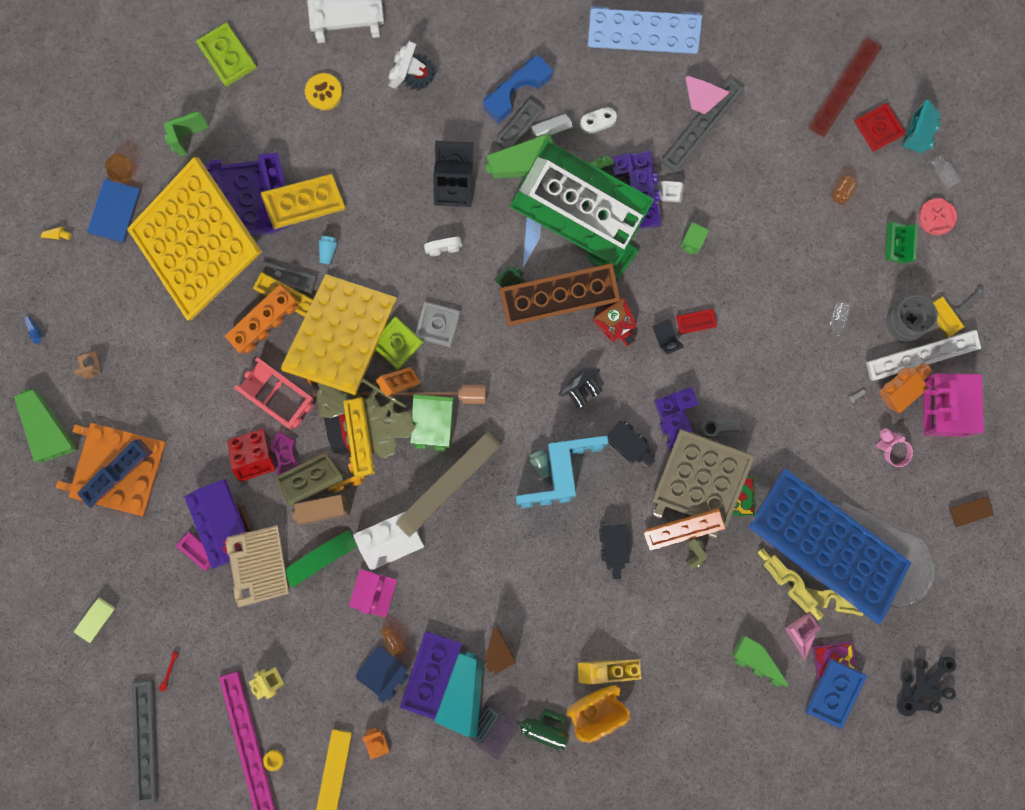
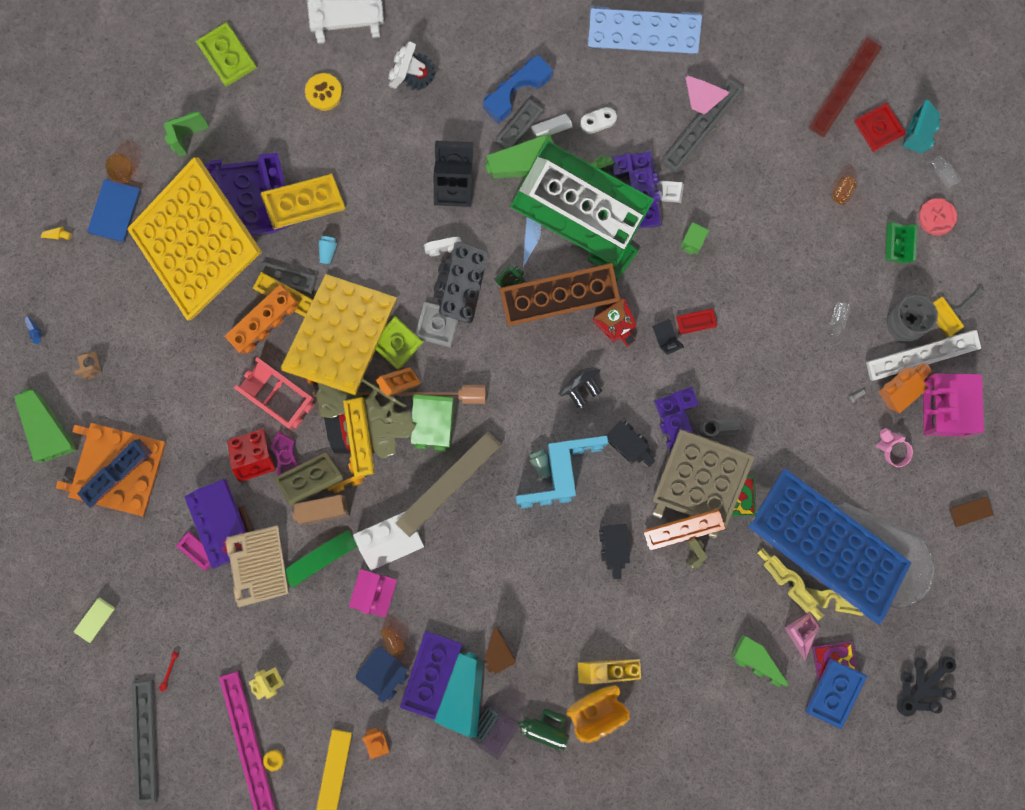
(460, 282): none -> black bracket

